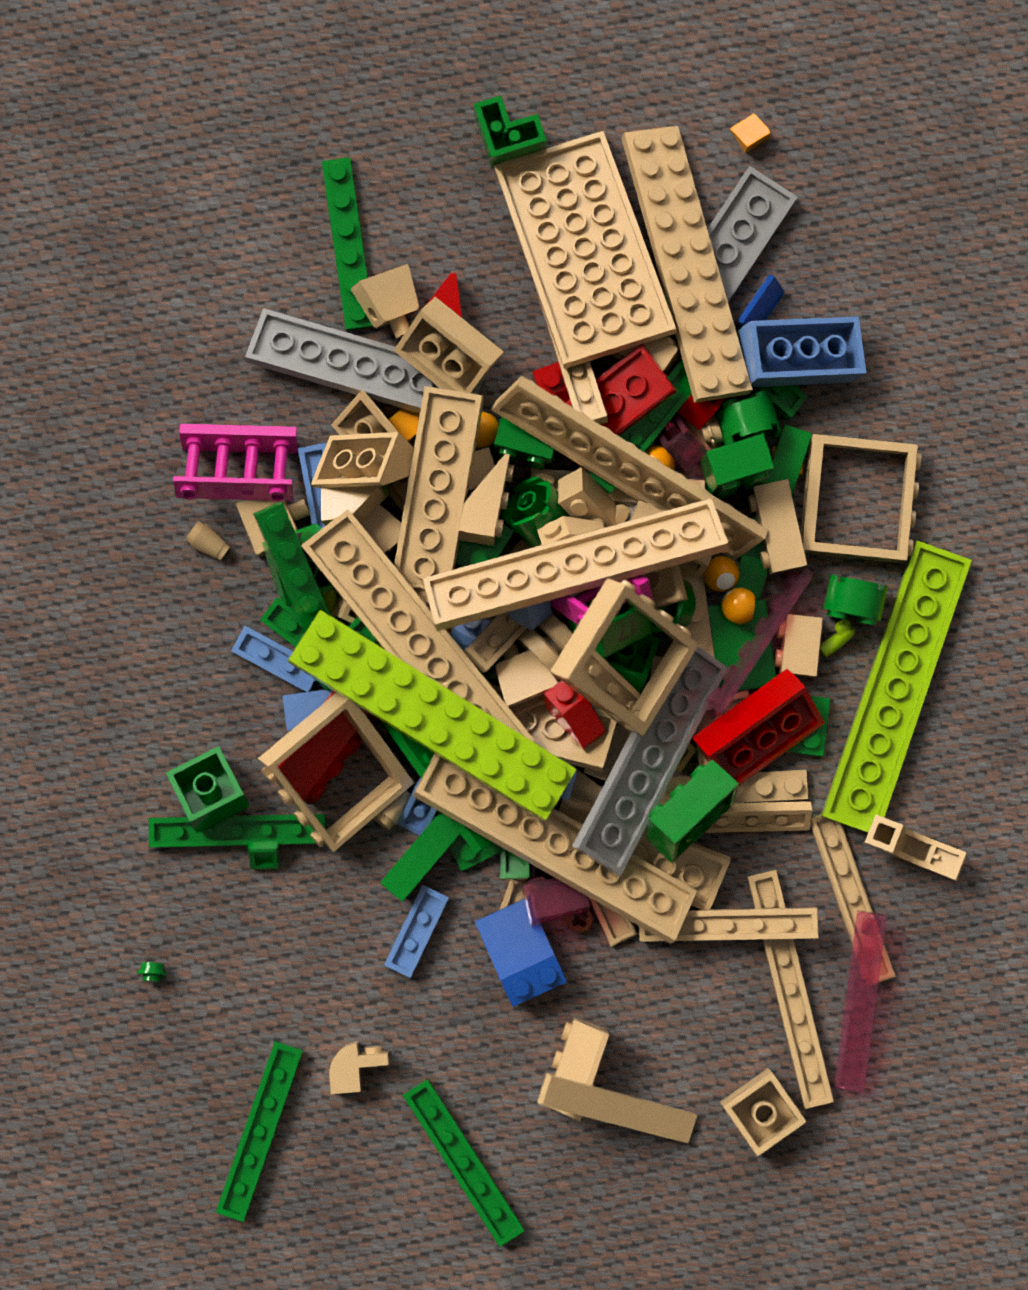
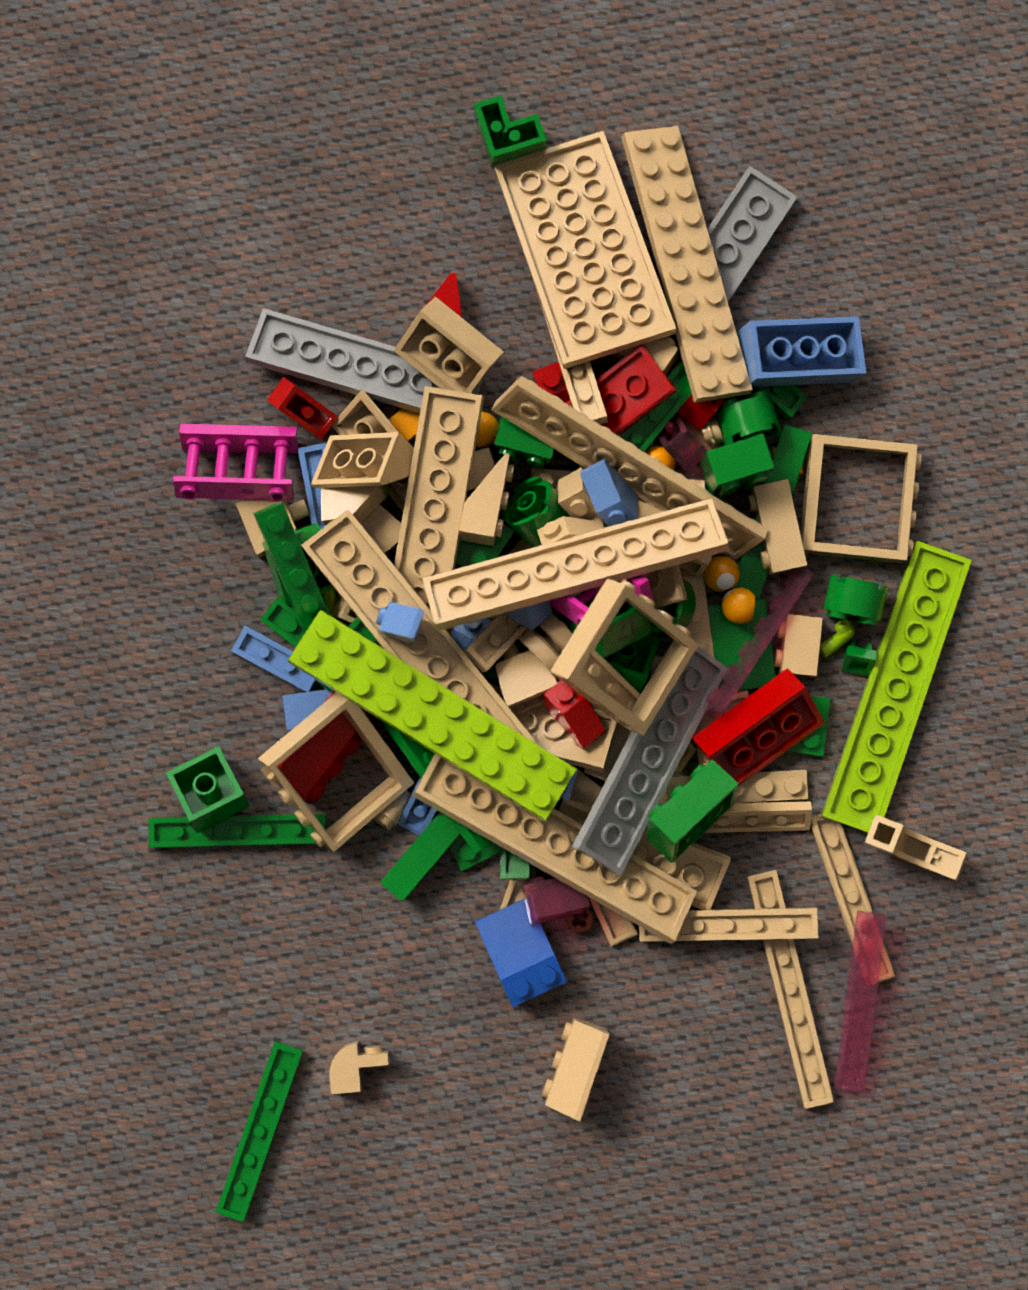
(152, 972): green plate -> none
(206, 540): tan cone -> none
(264, 855): green tile -> none
(302, 408): none -> red slope
(346, 238): green plate -> none
(388, 299): tan torso -> none
(400, 622): none -> medium blue slope
(416, 931): medium blue plate -> none
(463, 1162): green plate -> none
(610, 493): none -> medium blue slope
(616, 1108): tan tile -> none
(750, 132): light orange slope -> none
(762, 302): blue slope -> none
(763, 1112): tan brick -> none
(858, 660): none -> green tile

